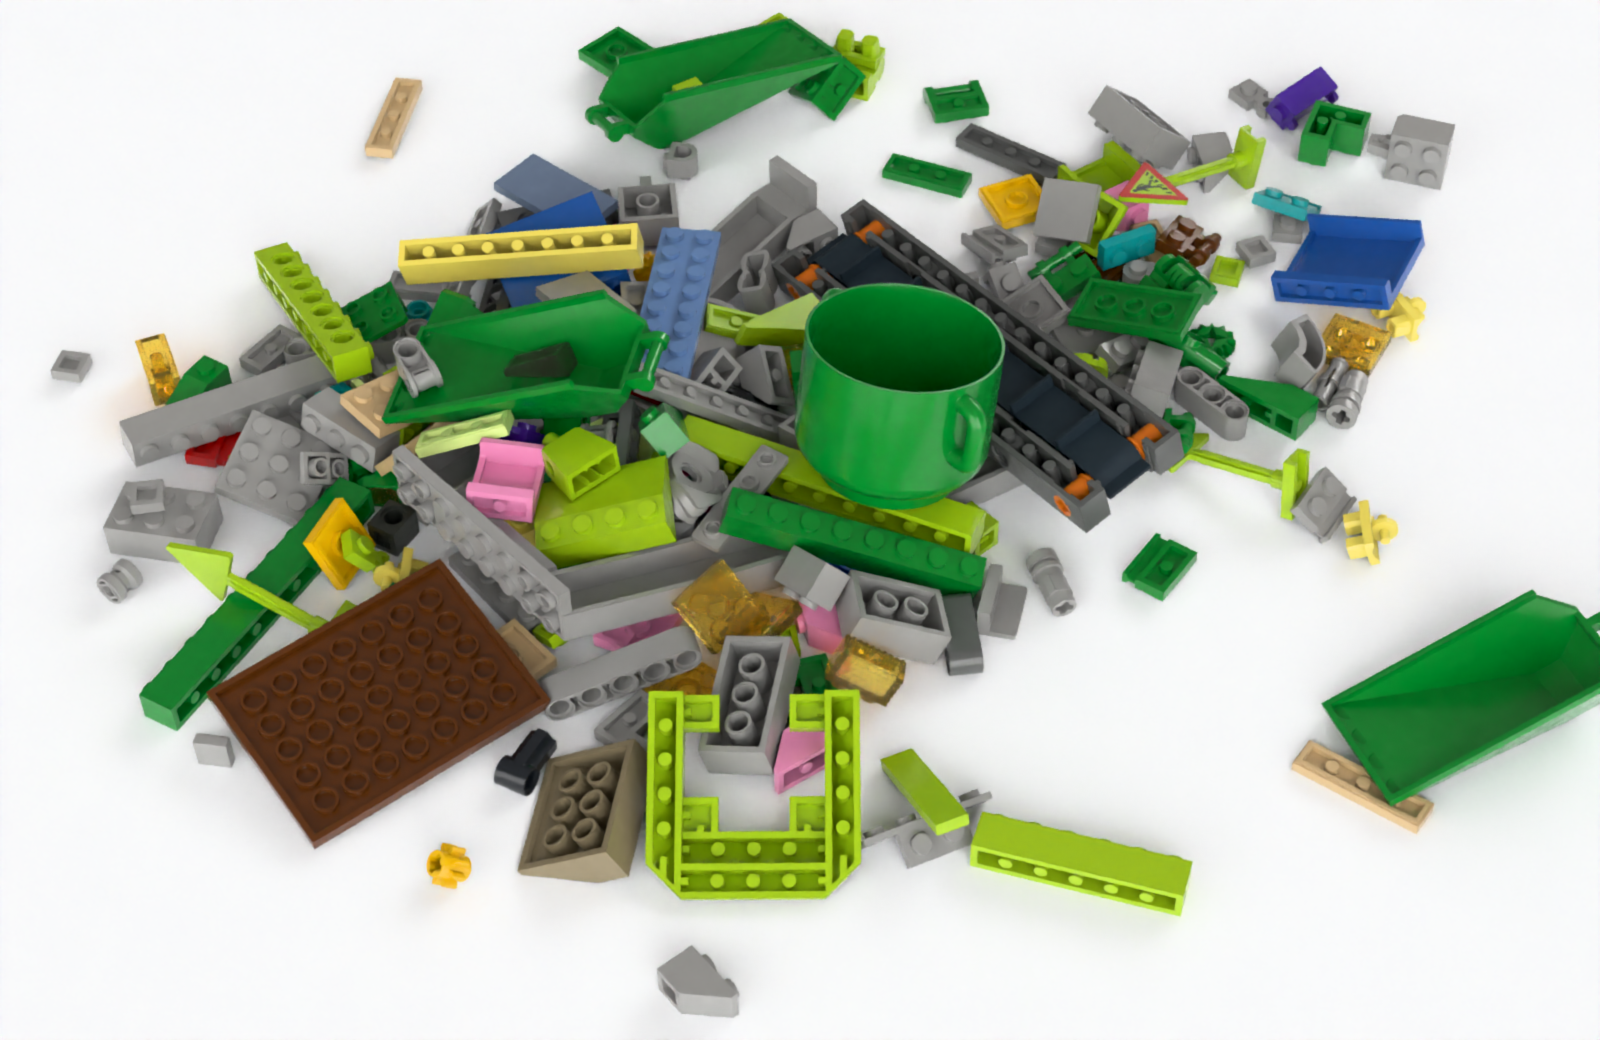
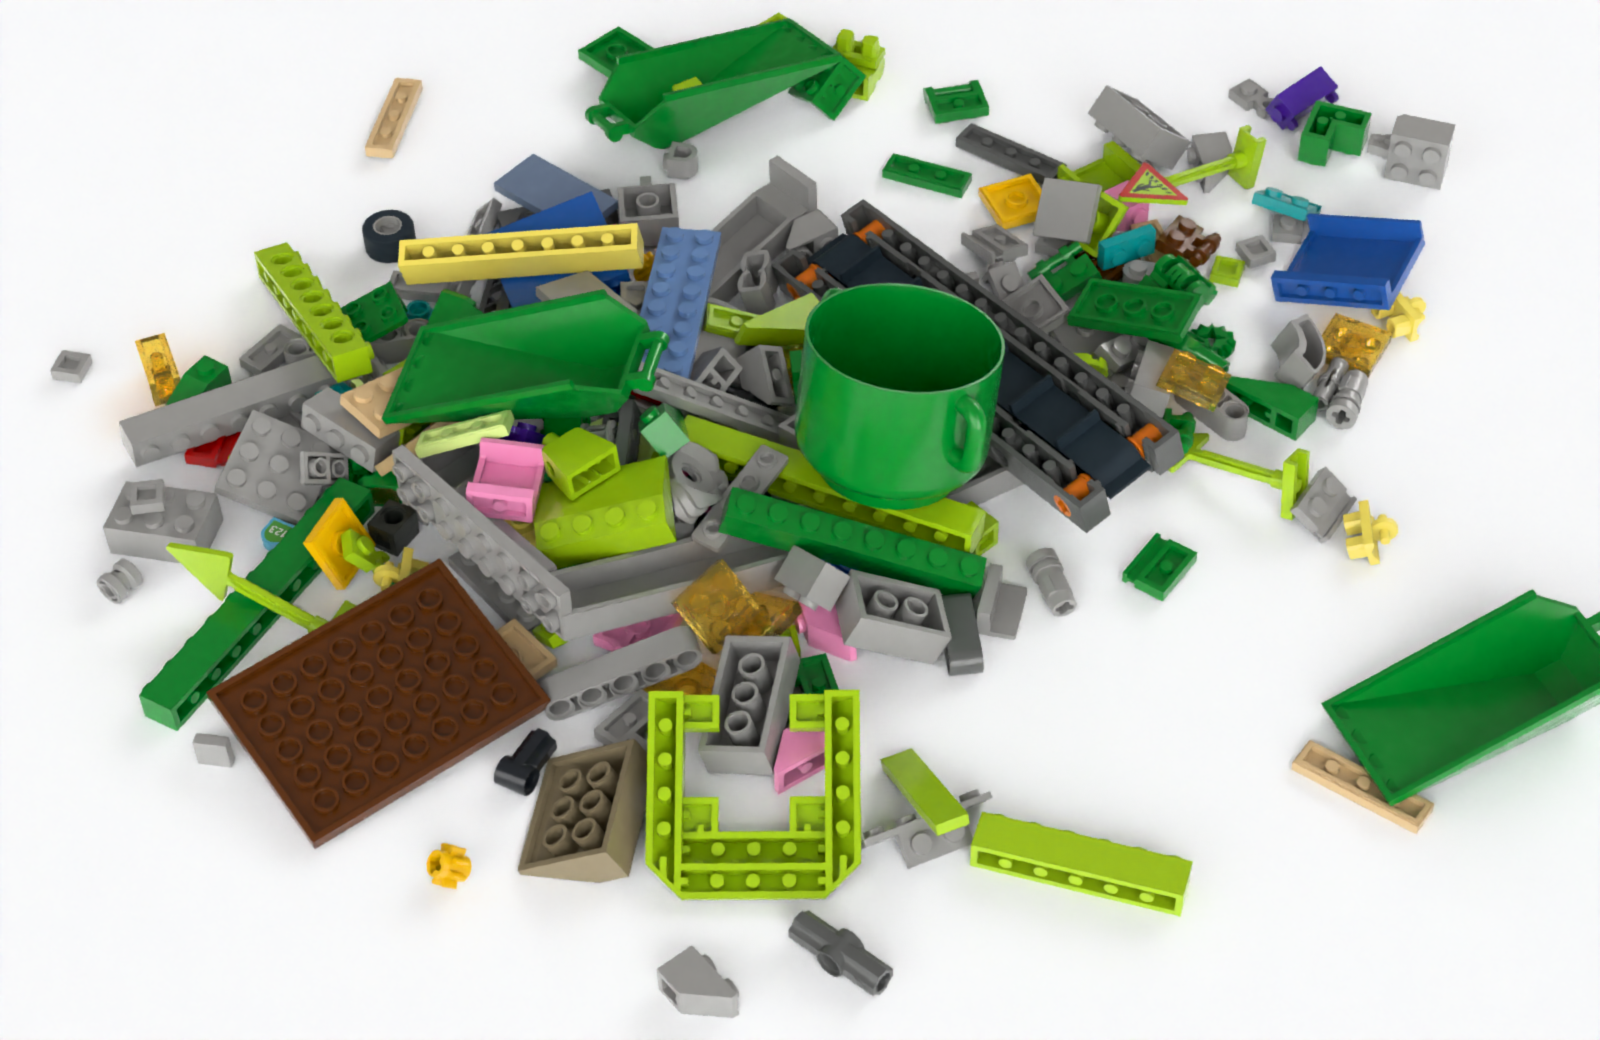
(274, 532): none -> tile
(384, 231): none -> black wheel
(415, 366): light grey piece -> none
(545, 362): clear smoke slope -> none
(840, 952): none -> dark grey piece
(864, 667): clear yellow brick -> none
(1194, 379): none -> clear yellow plate

